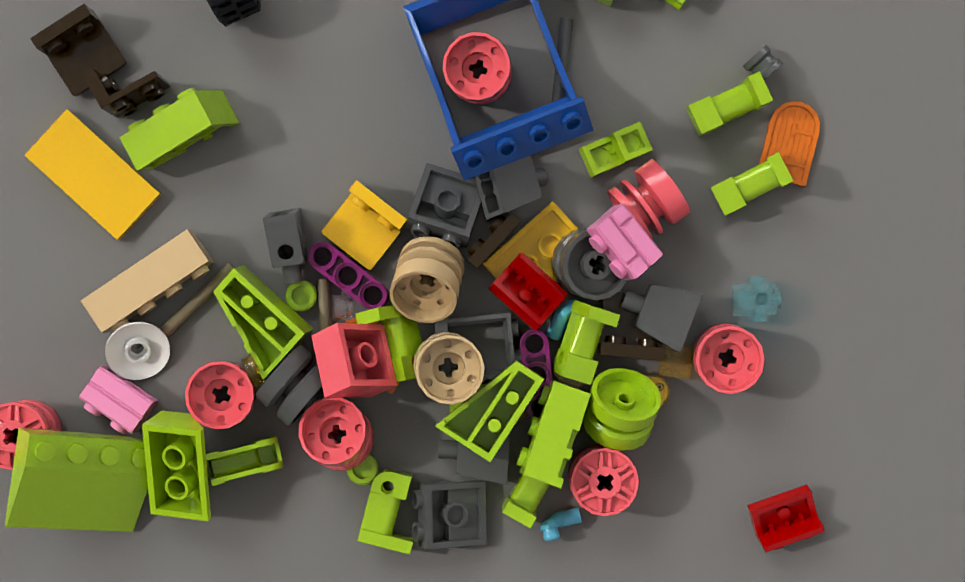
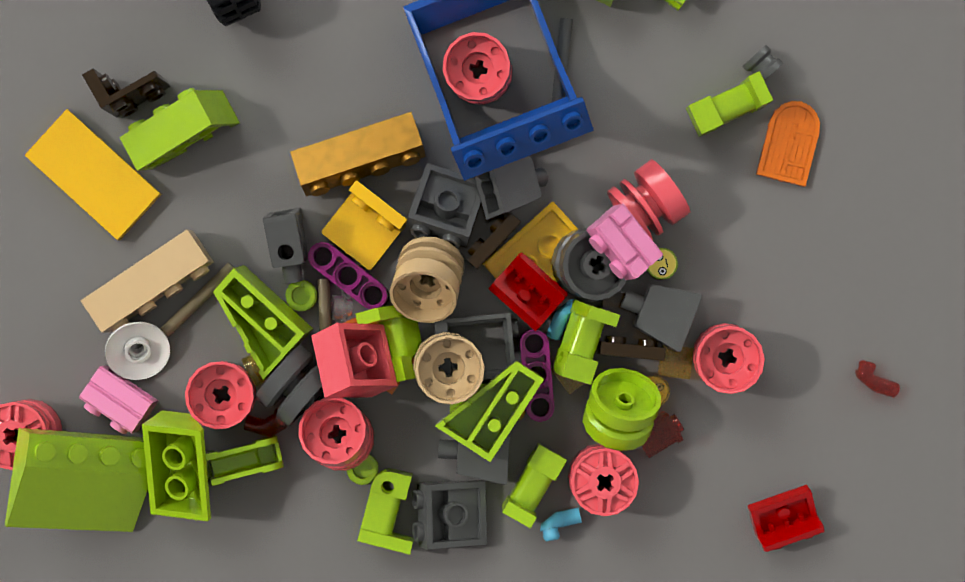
(78, 45): dark brown bracket -> none
(267, 427): none -> clear red arm
(358, 154): none -> brick
(553, 433): lime wedge -> none
(615, 149): lime slope -> none
(664, 266): none -> light yellow tile
(664, 433): none -> clear red bracket
(739, 190): lime piece -> none
(744, 299): clear light blue brick -> none
(876, 383): none -> clear red arm

